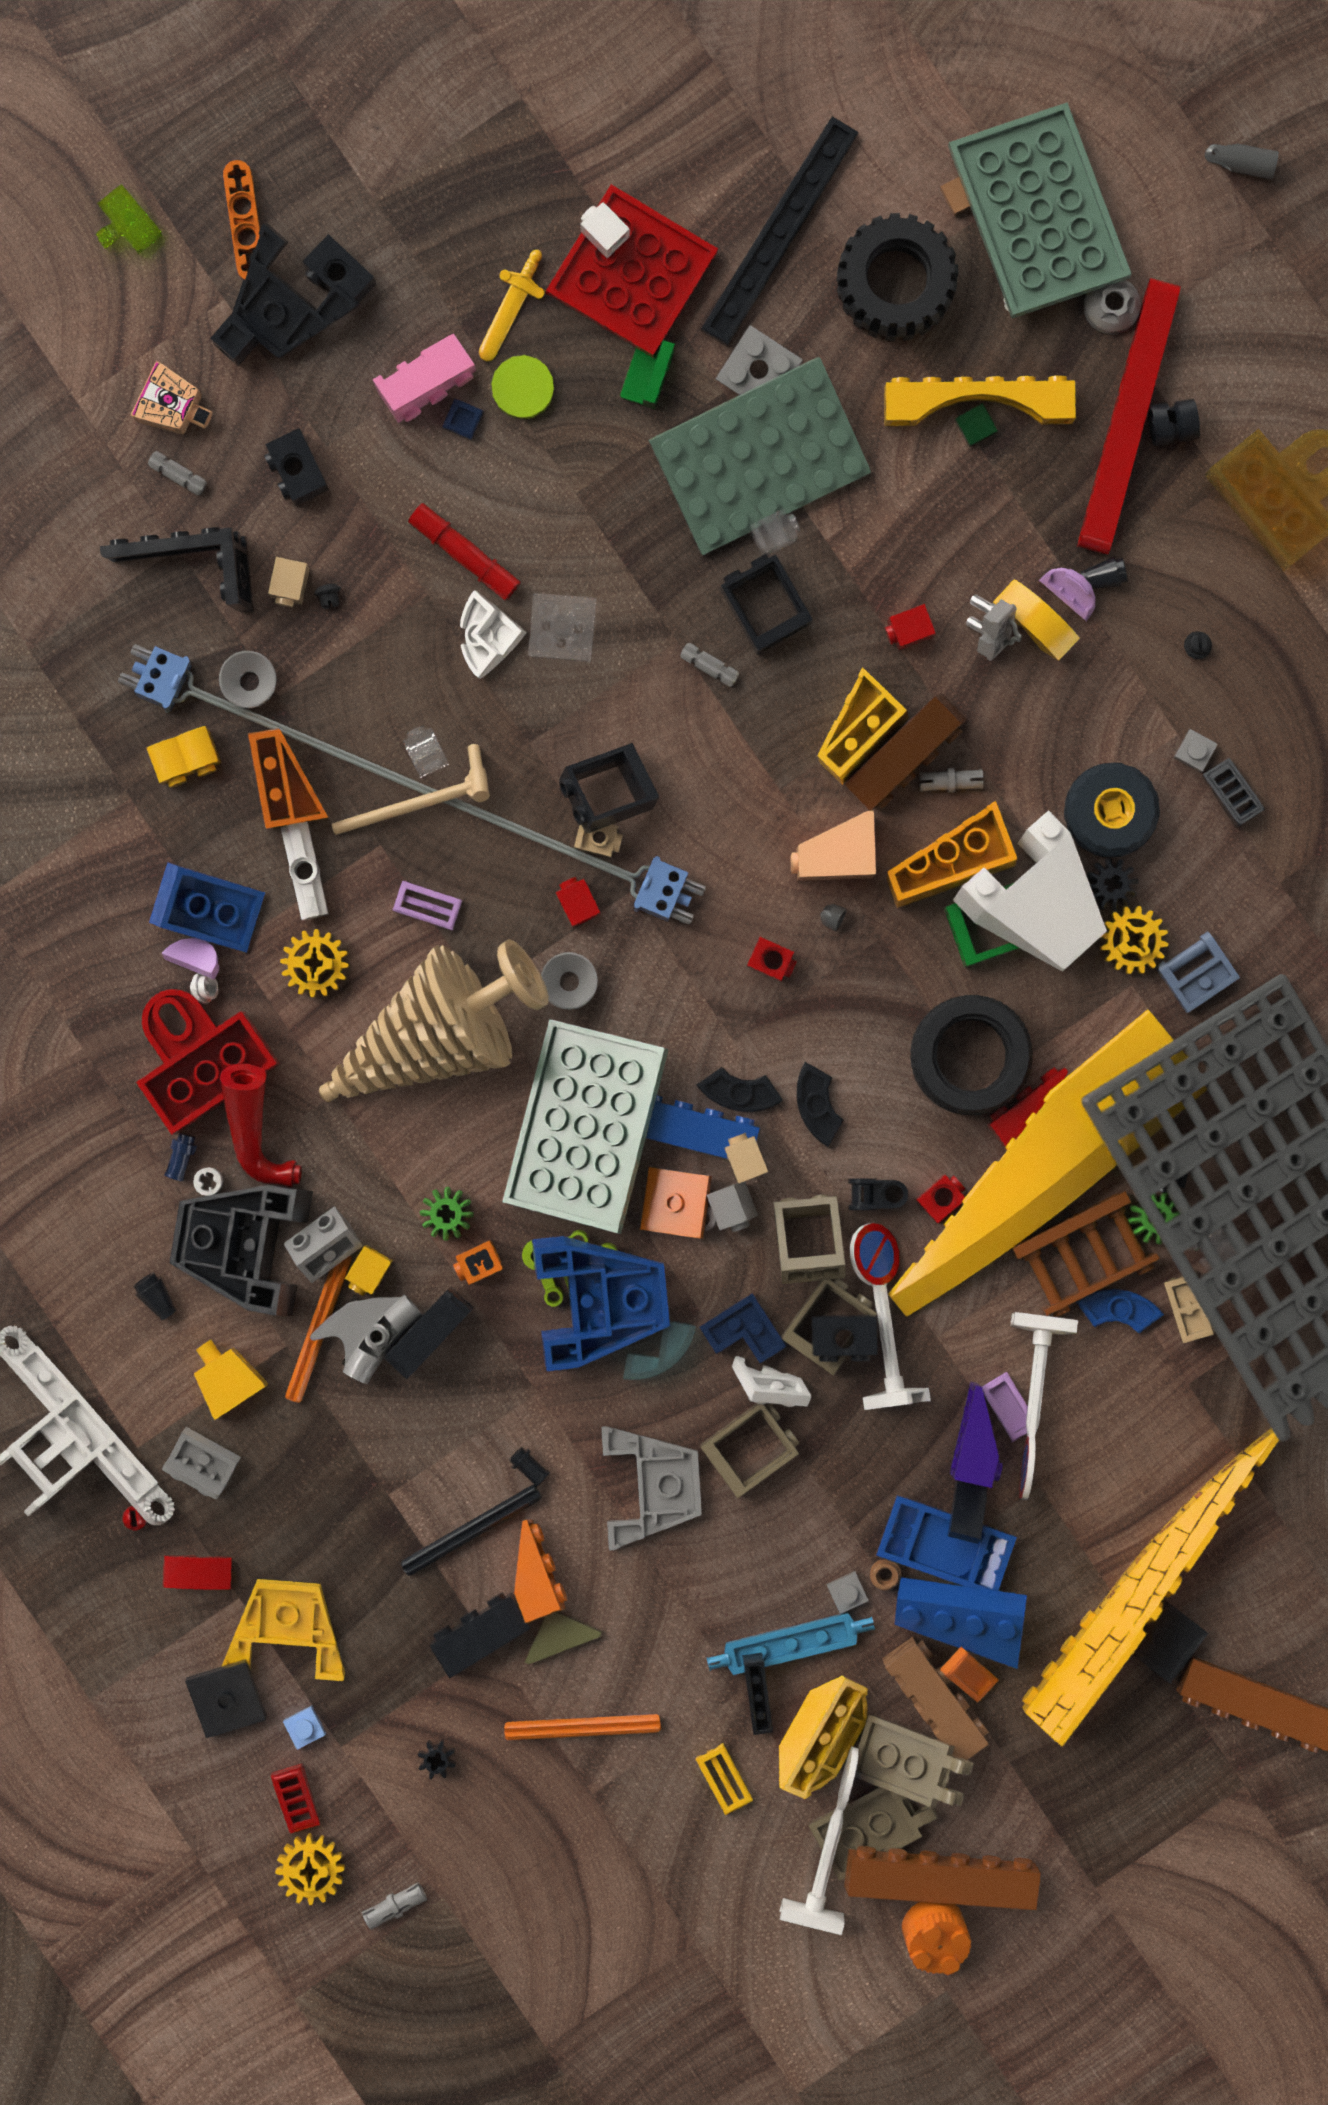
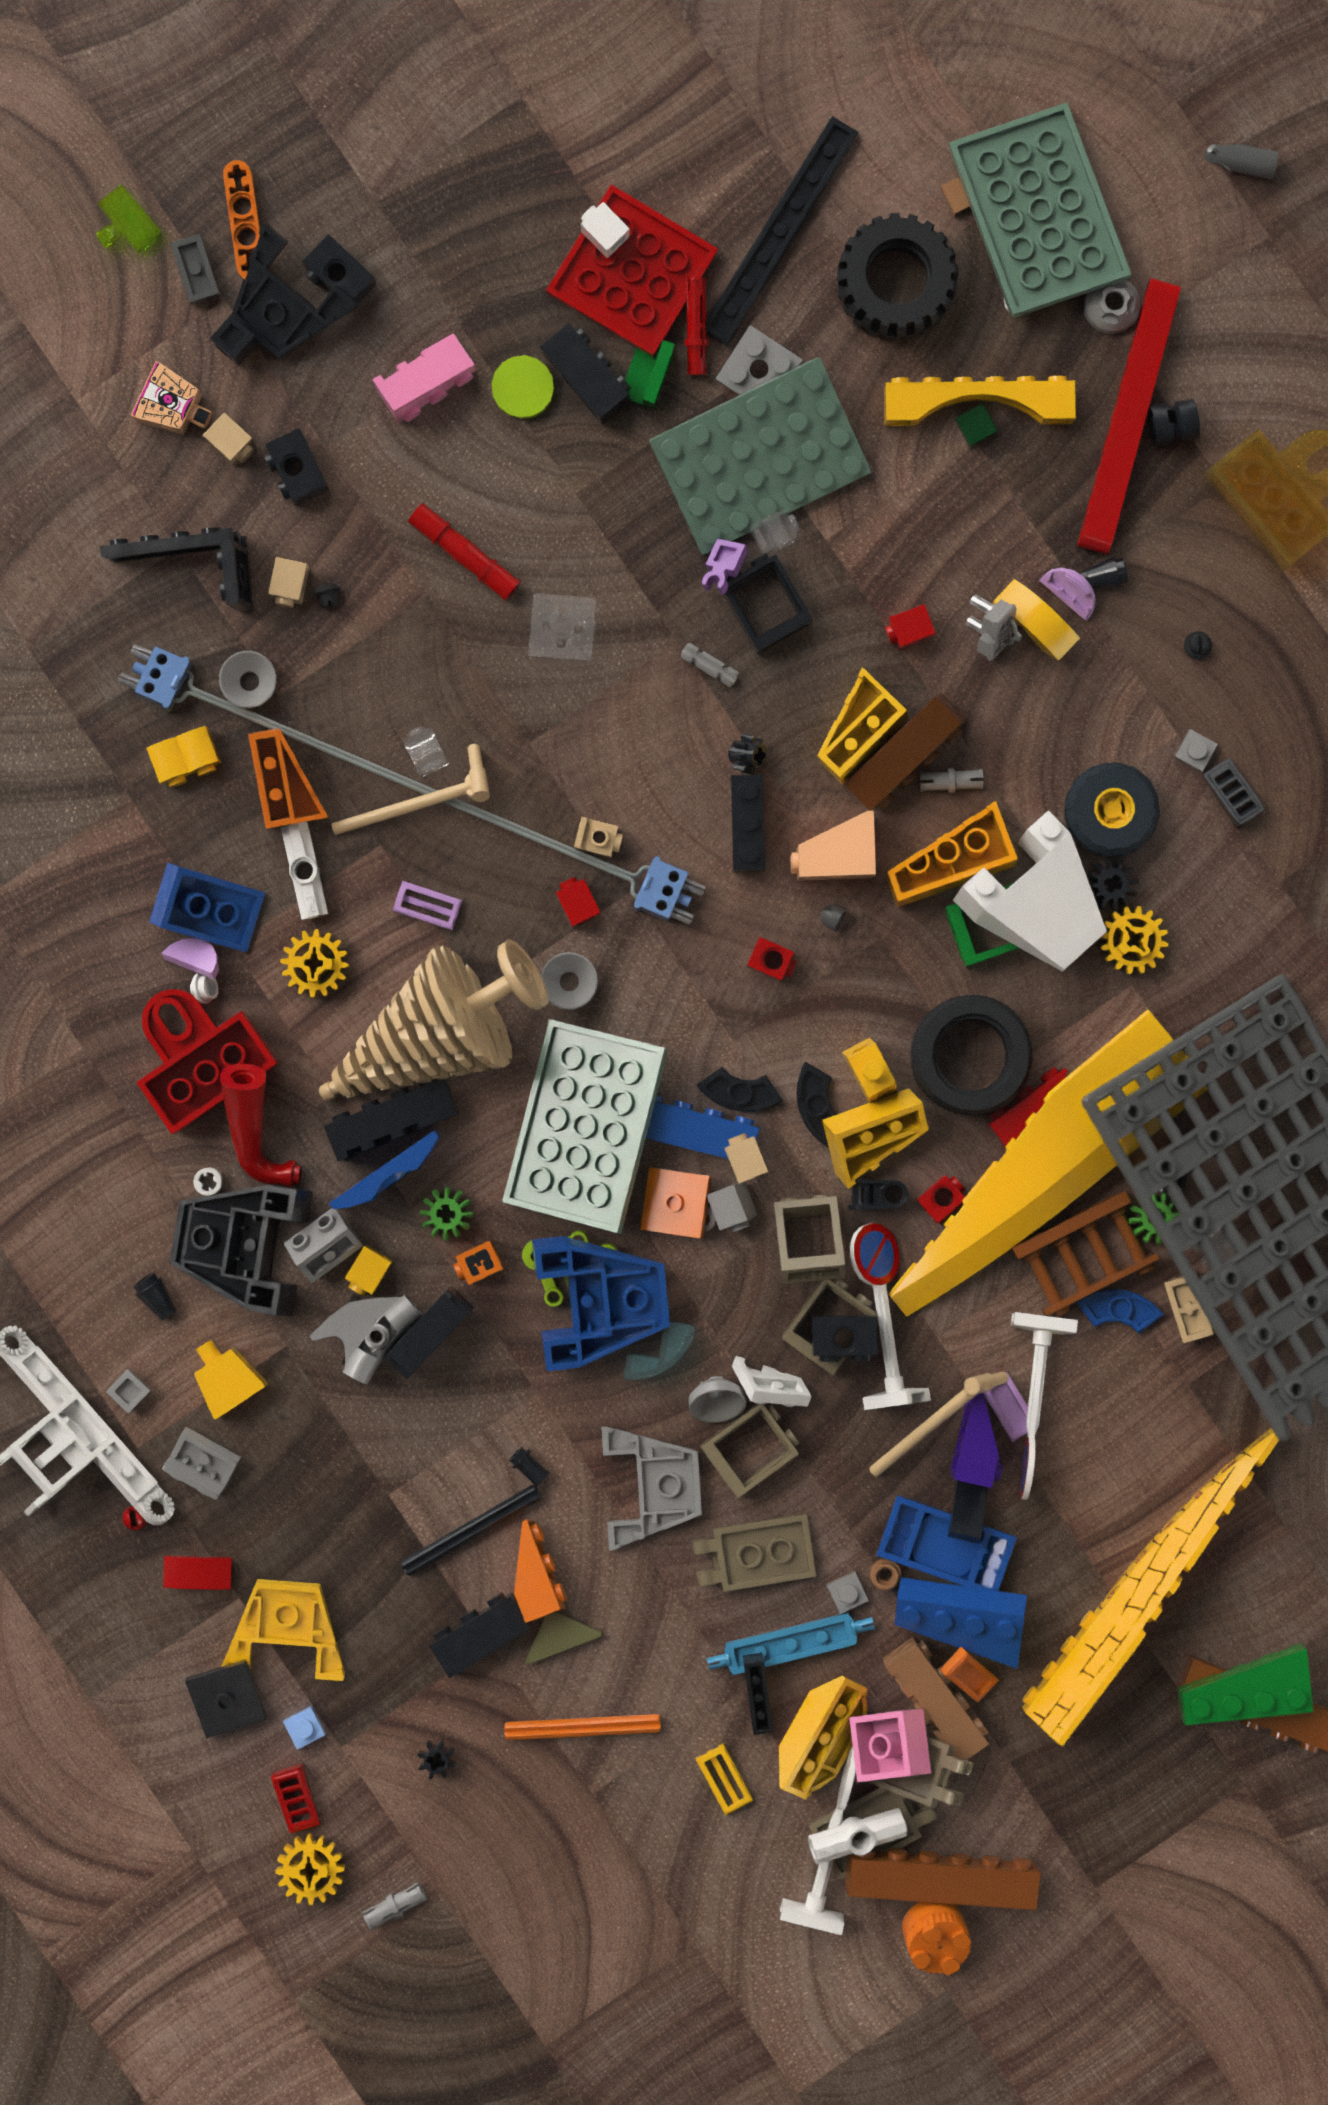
(128, 1390): none -> light grey plate
(177, 473): light grey axle -> none
(182, 1148): dark blue animal -> none
(195, 269): none -> dark grey plate
(229, 440): none -> tan brick
(311, 1348): orange axle -> none
(389, 1174): none -> blue slope
(390, 1120): none -> black wedge
(463, 419): dark blue tile -> none
(488, 634): white brick -> none
(520, 286): yellow sword -> none
(586, 372): none -> black brick
(634, 775): black window -> none
(696, 326): none -> red pin
(716, 1400): none -> light grey piece
(724, 561): none -> medium lavender plate
(747, 754): none -> black gear
(747, 823): none -> black brick
(747, 1321): dark blue plate -> none
(758, 1553): none -> dark tan tile
(870, 1070): none -> yellow torso
(872, 1132): none -> yellow wedge
(876, 1831): none -> white piece
(890, 1745): none -> bright pink brick
(972, 1387): none -> tan bar
(1169, 1642): black plate -> none
(1202, 981): sand blue plate -> none
(1251, 1690): none -> green wedge

